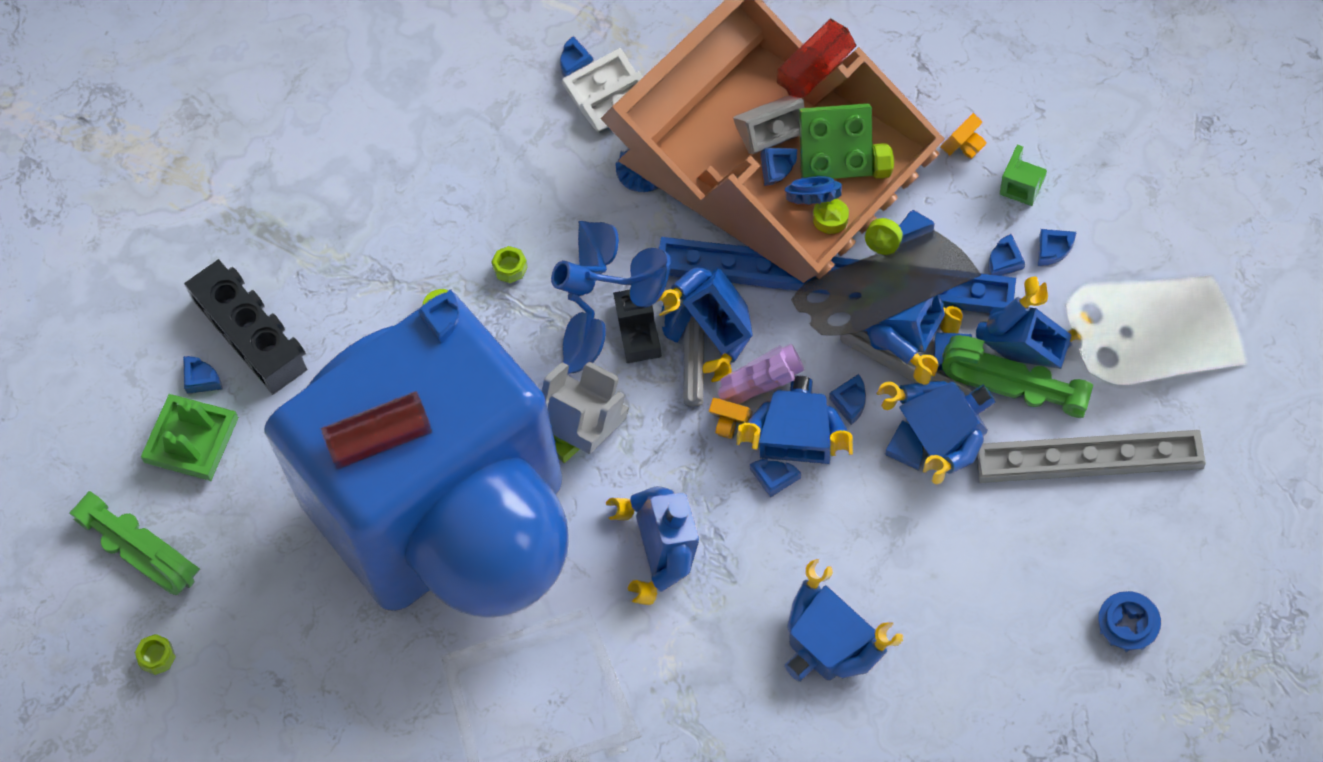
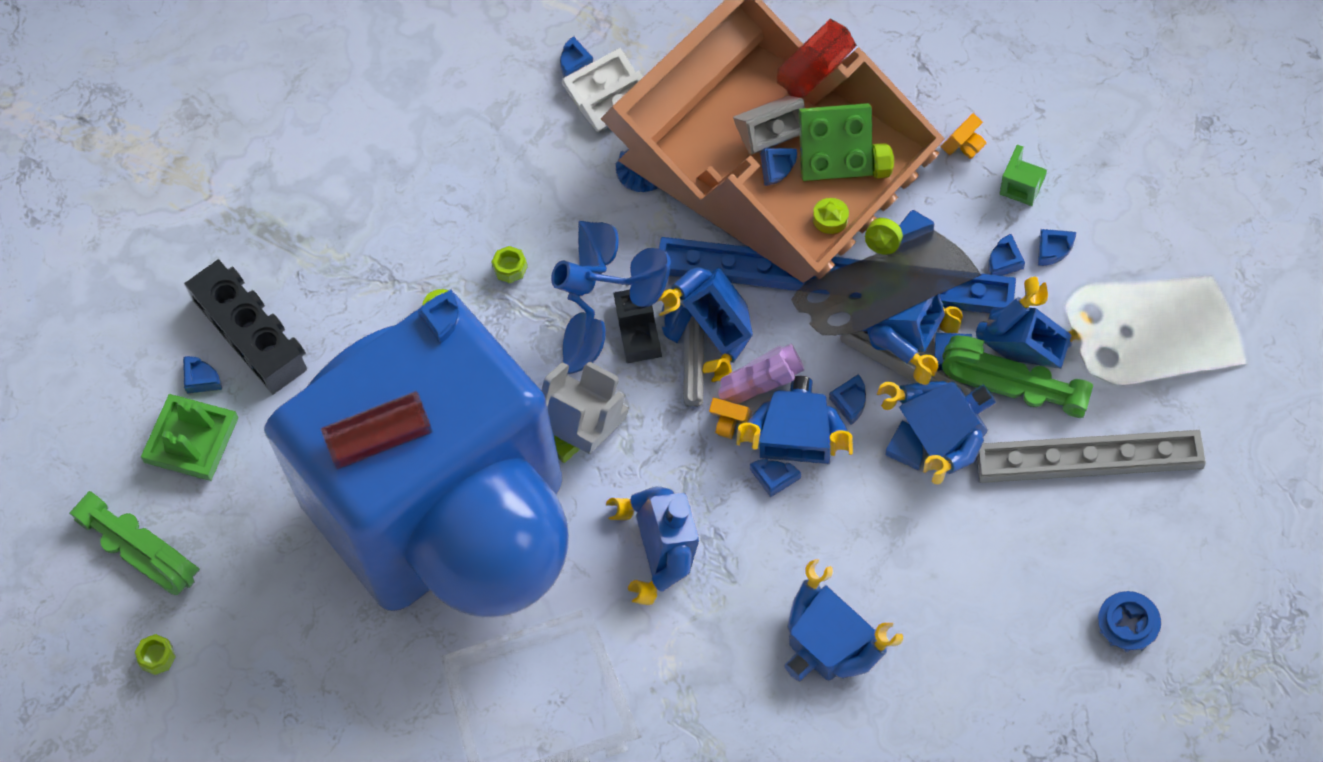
(813, 190): blue gear -> none

